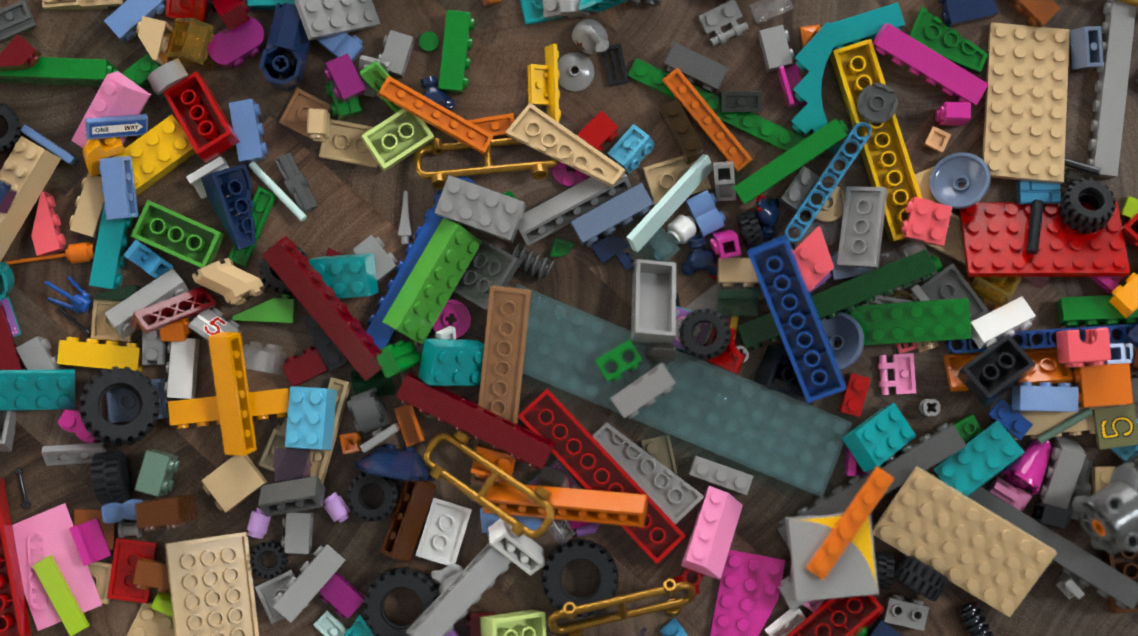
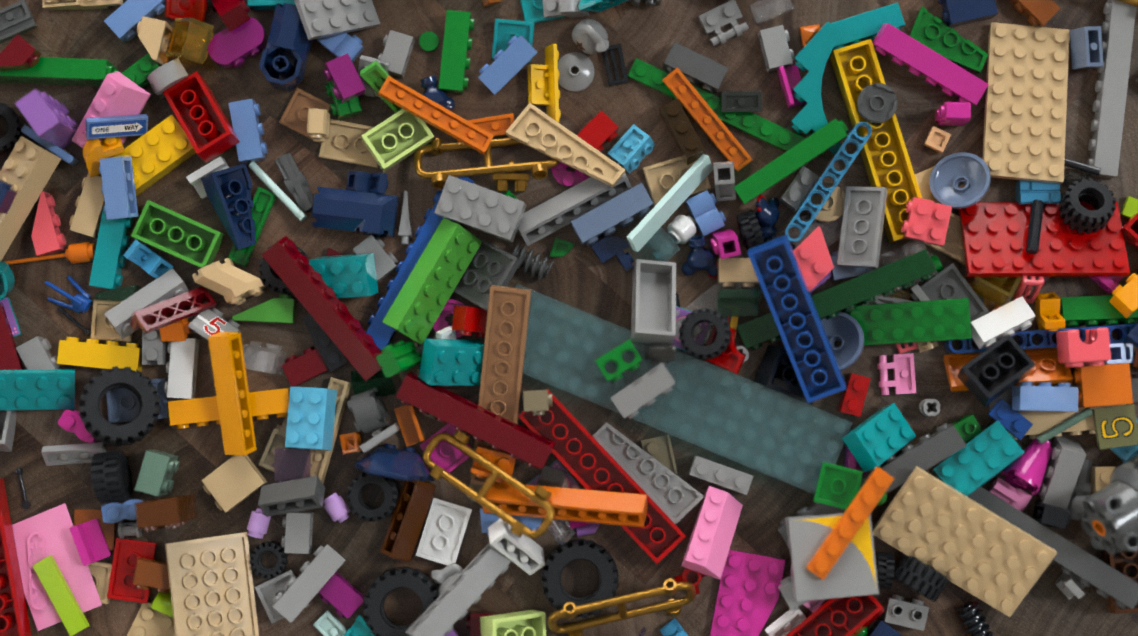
(48, 118): none -> medium lavender brick
(355, 211): none -> dark blue brick
(367, 182): none -> dark blue brick
(446, 454): none -> dark pink plate
(470, 320): none -> red brick
(502, 179): none -> pearl gold hips
(506, 29): none -> teal tile
(507, 64): none -> medium blue brick
(537, 401): none -> dark tan brick
(839, 486): none -> green plate
(1025, 286): none -> coral tile
(1048, 312): none -> light orange brick

